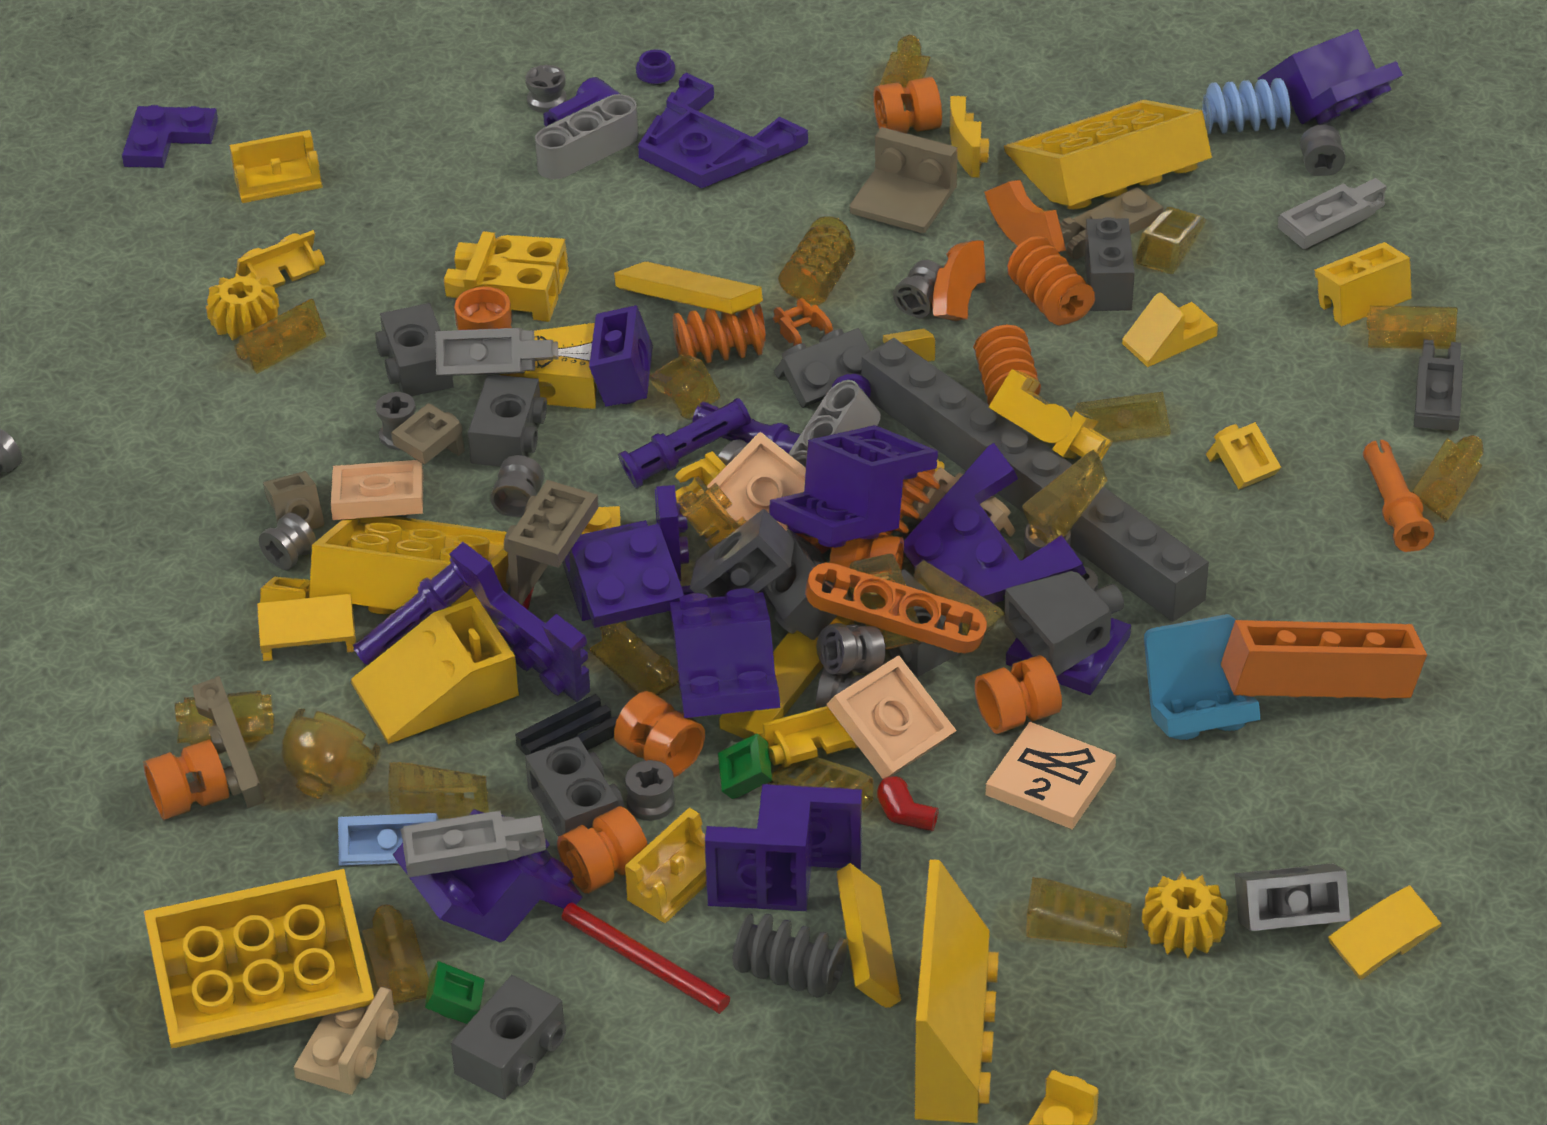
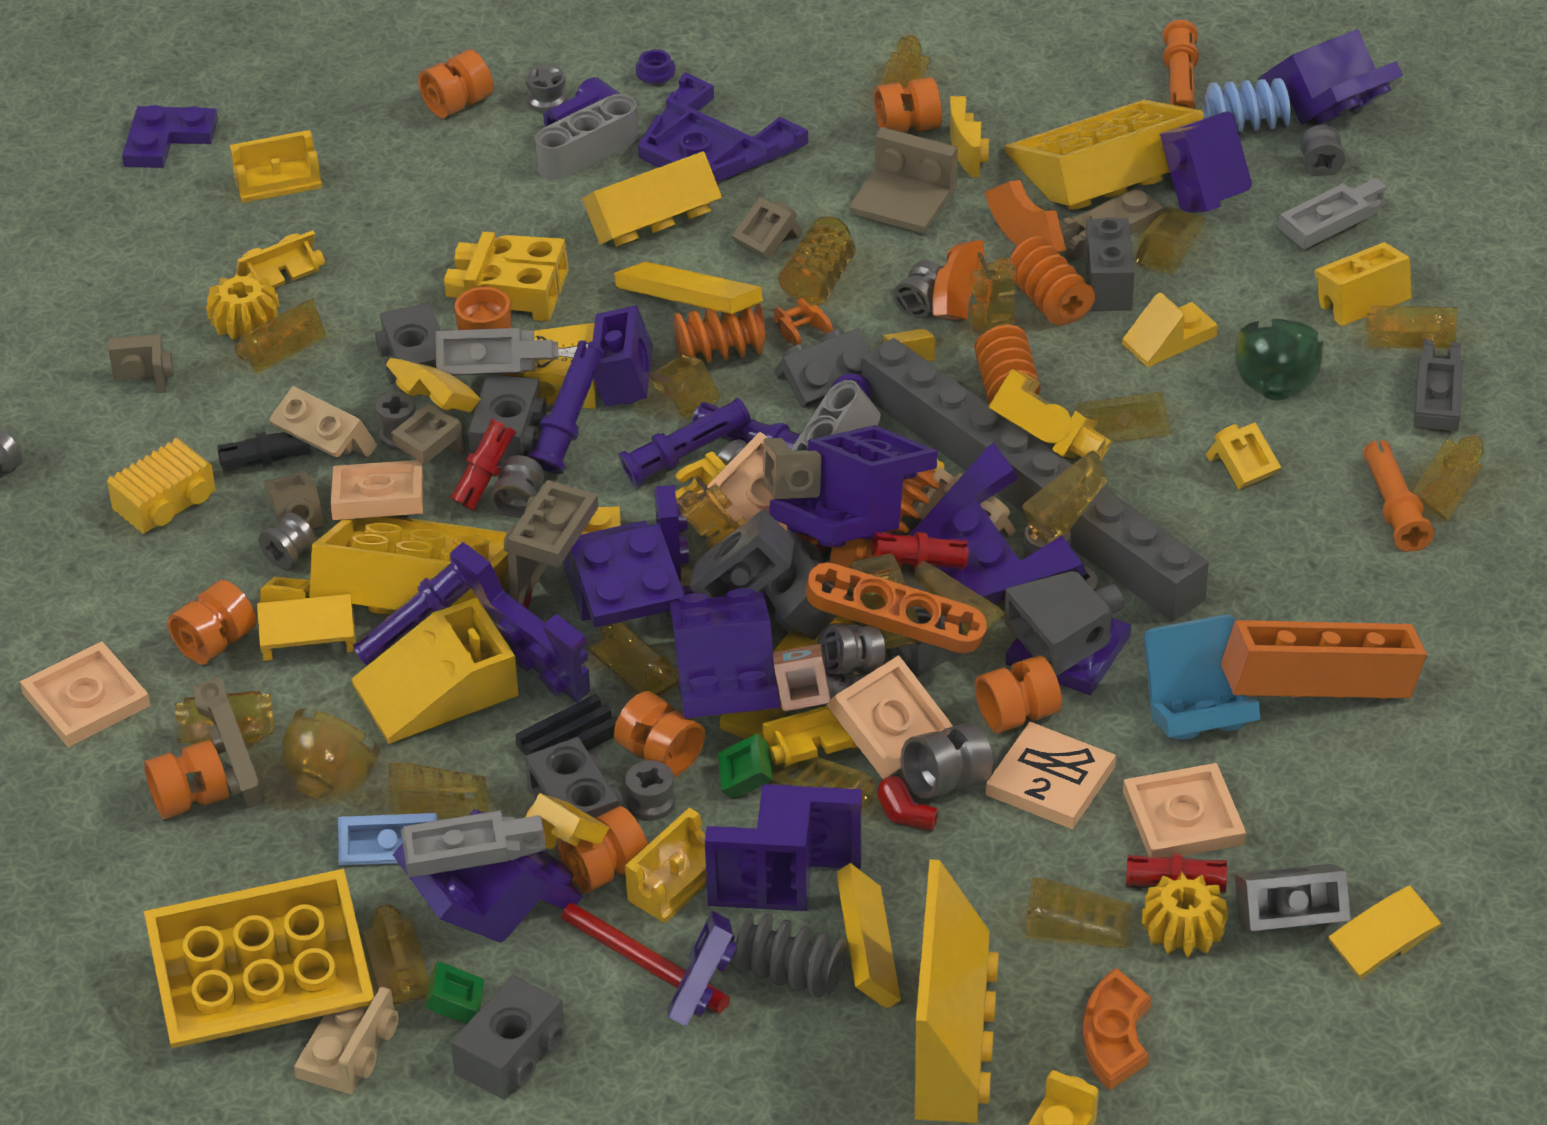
(85, 694): none -> light nougat tile
(141, 358): none -> dark tan bracket
(161, 486): none -> yellow brick
(200, 624): none -> orange wheel
(260, 450): none -> black pin
(322, 425): none -> tan bracket
(440, 386): none -> yellow slope
(455, 83): none -> orange wheel
(482, 464): none -> red pin
(560, 426): none -> dark purple pin
(566, 822): none -> yellow bracket
(652, 200): none -> yellow brick
(710, 952): none -> plate
(766, 227): none -> dark tan bracket
(790, 472): none -> dark tan bracket
(801, 677): none -> nougat brick
(920, 547): none -> red pin
(946, 760): none -> flat silver wheel
(988, 284): none -> clear yellow hinge
(1111, 1028): none -> orange tile
(1149, 870): none -> red pin
(1181, 58): none -> orange pin
(1184, 811): none -> light nougat tile
(1206, 162): none -> dark purple bracket
(1278, 357): none -> clear green cylinder

